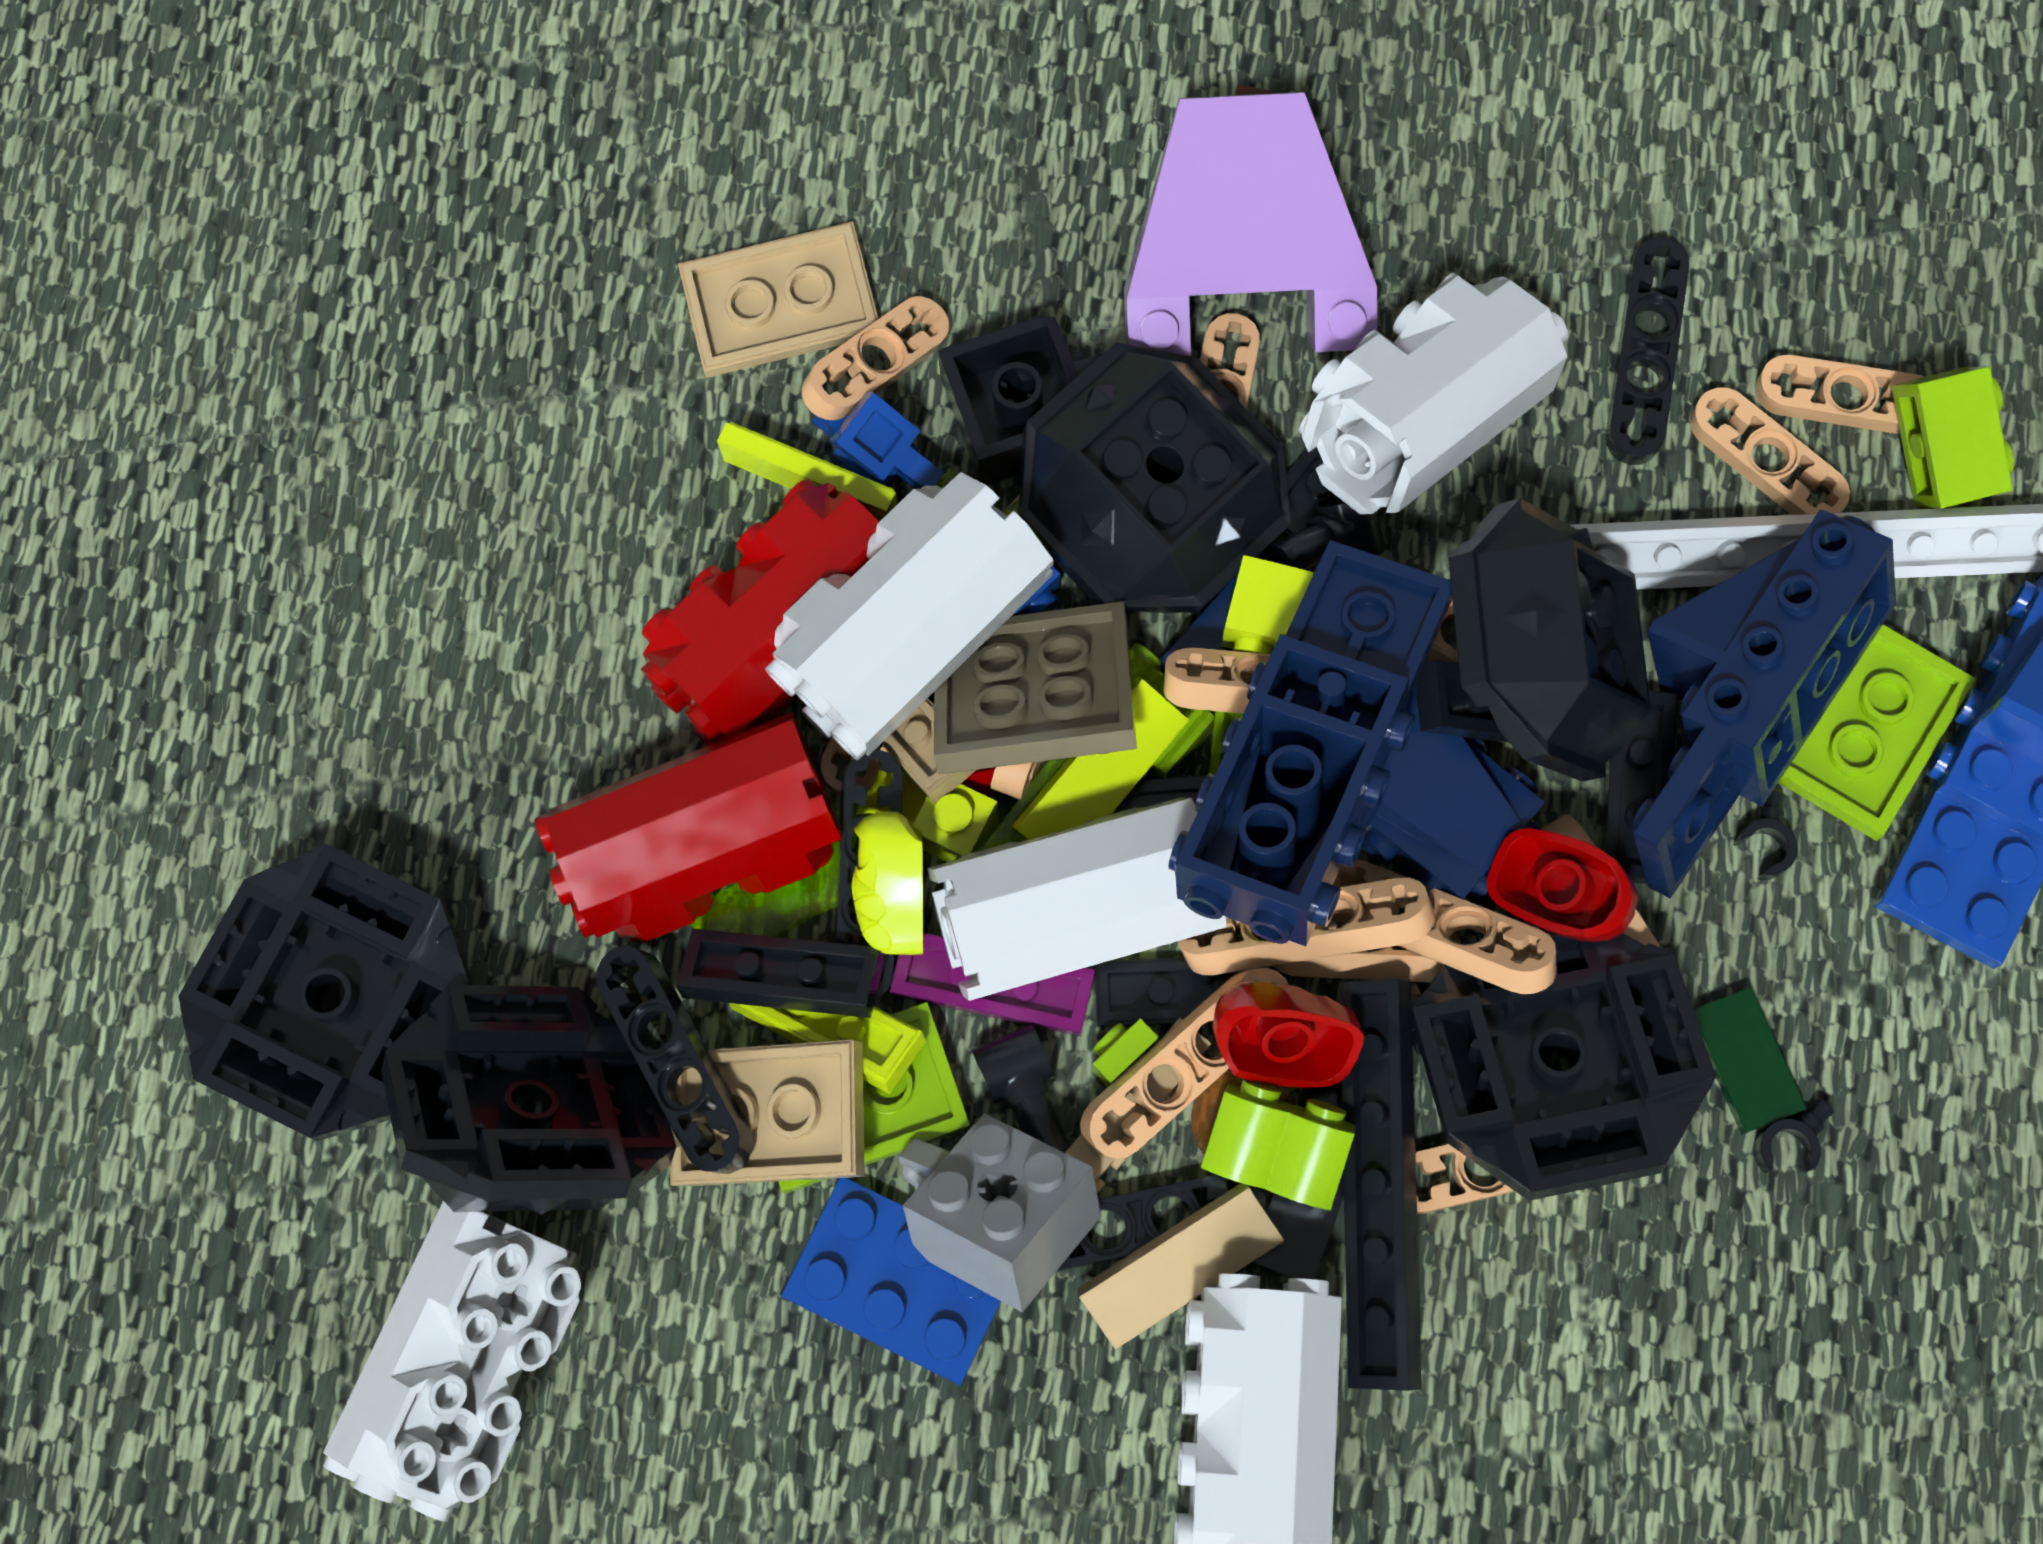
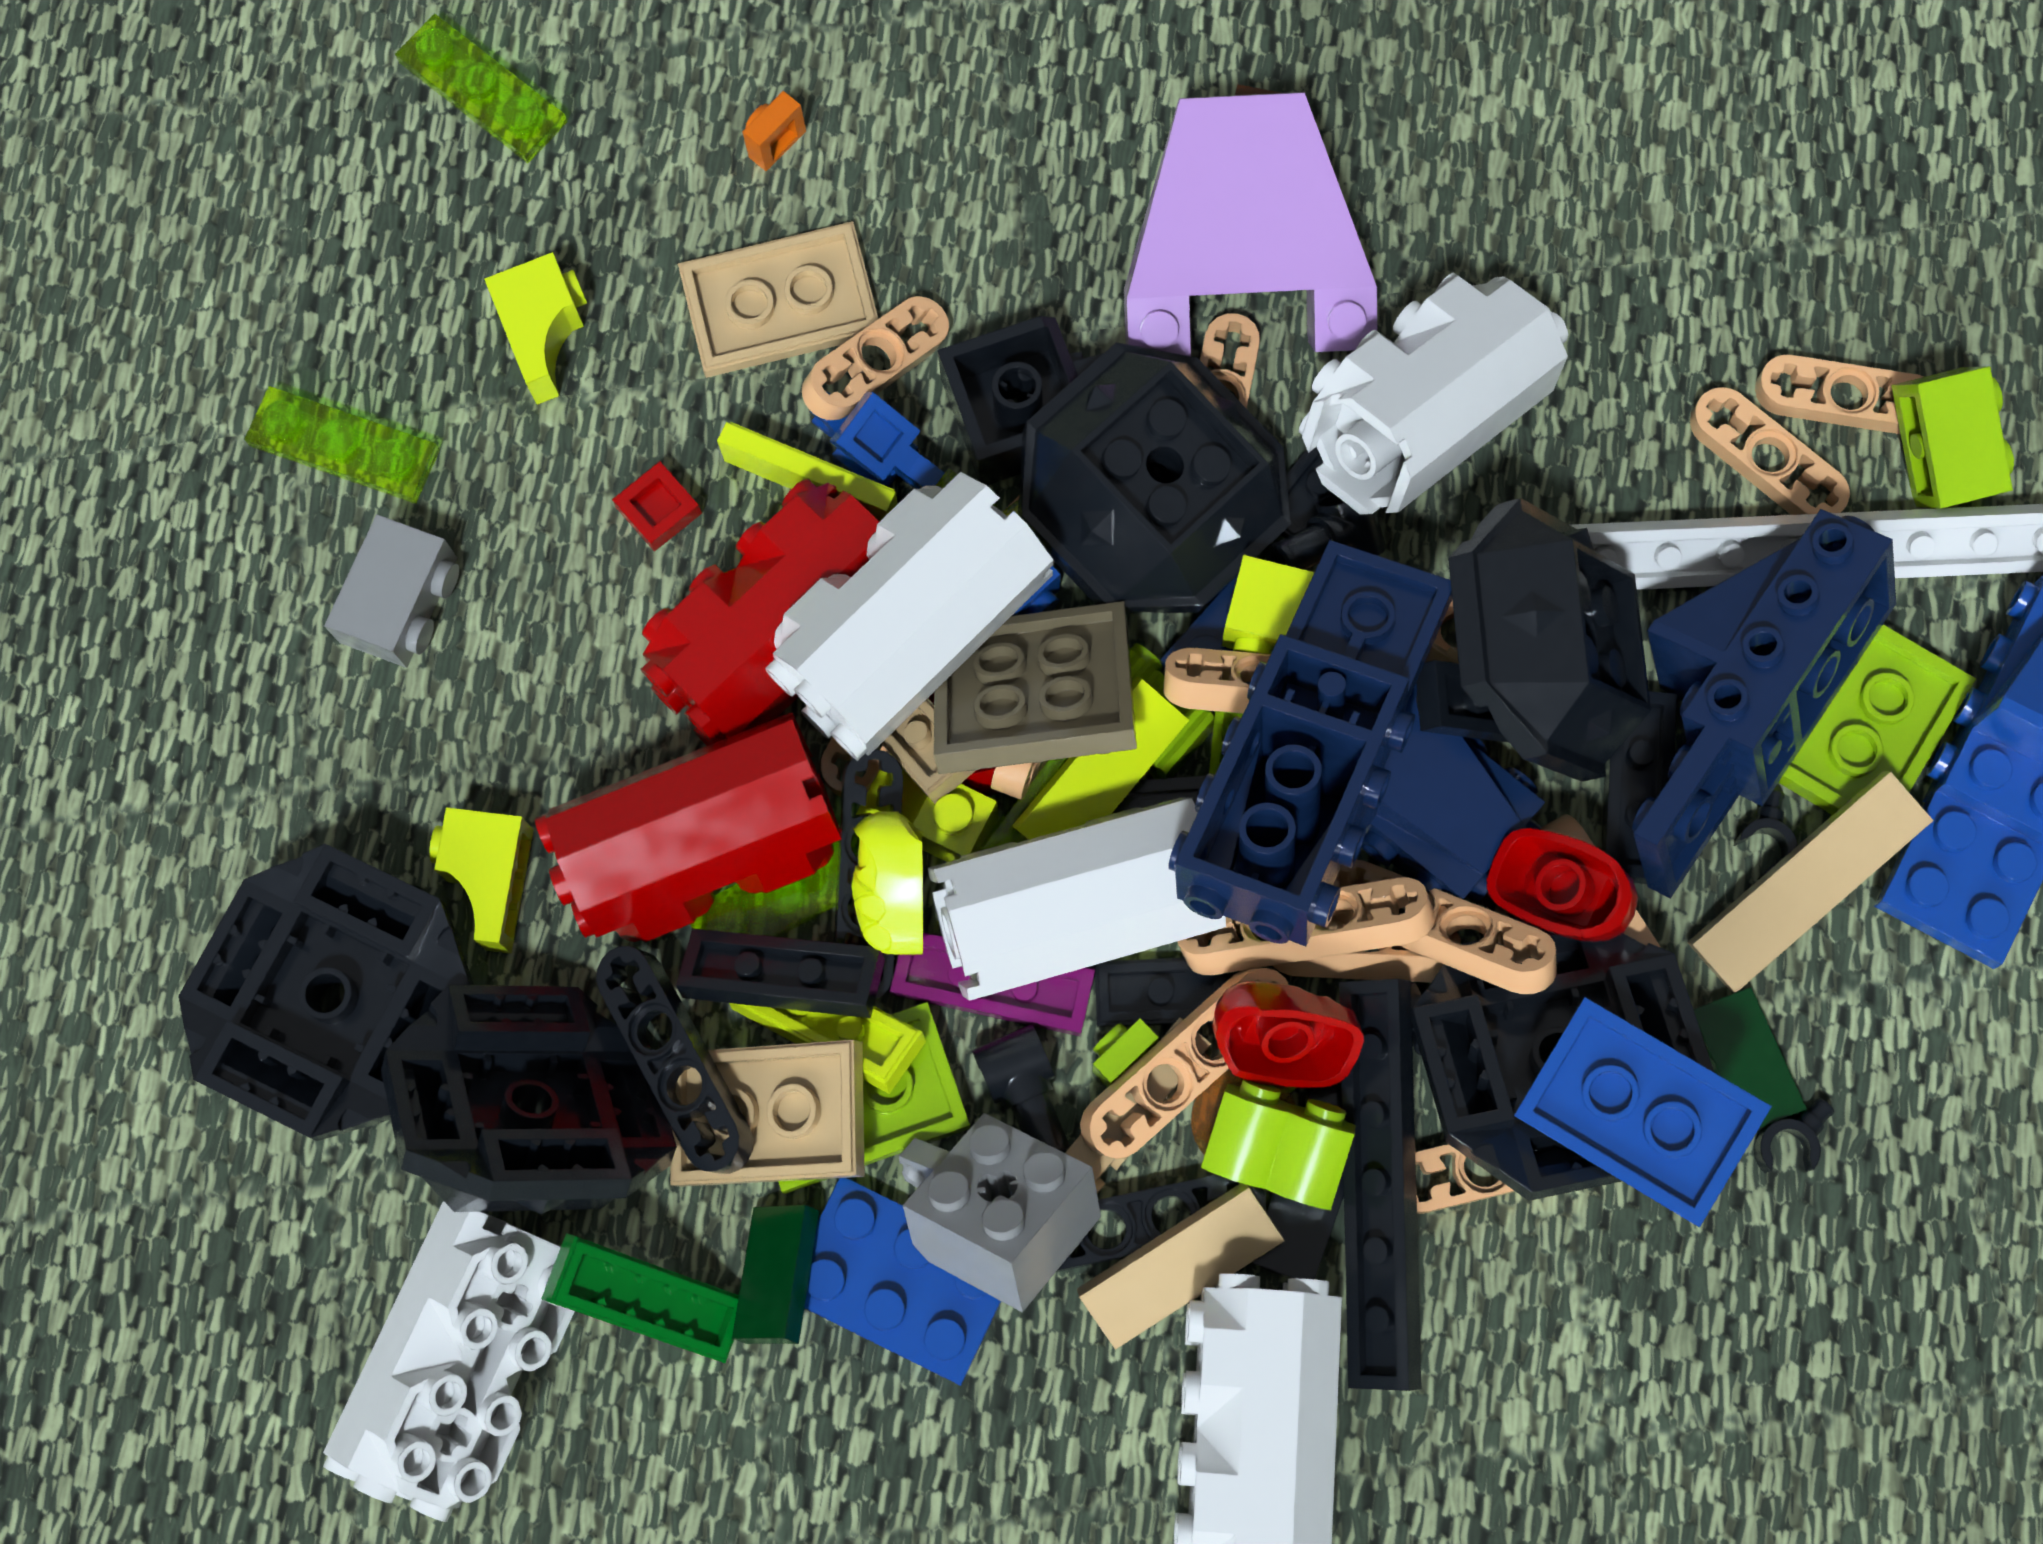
(342, 444): none -> clear neon green plate
(393, 592): none -> light grey brick
(481, 88): none -> clear neon green plate
(490, 861): none -> neon yellow arch
(538, 315): none -> neon yellow arch
(642, 1298): none -> green plate
(657, 506): none -> red plate
(773, 130): none -> orange plate
(775, 1275): none -> dark green tile
(1642, 1111): none -> blue plate
(1653, 352): black beam -> none
(1810, 881): none -> tan tile

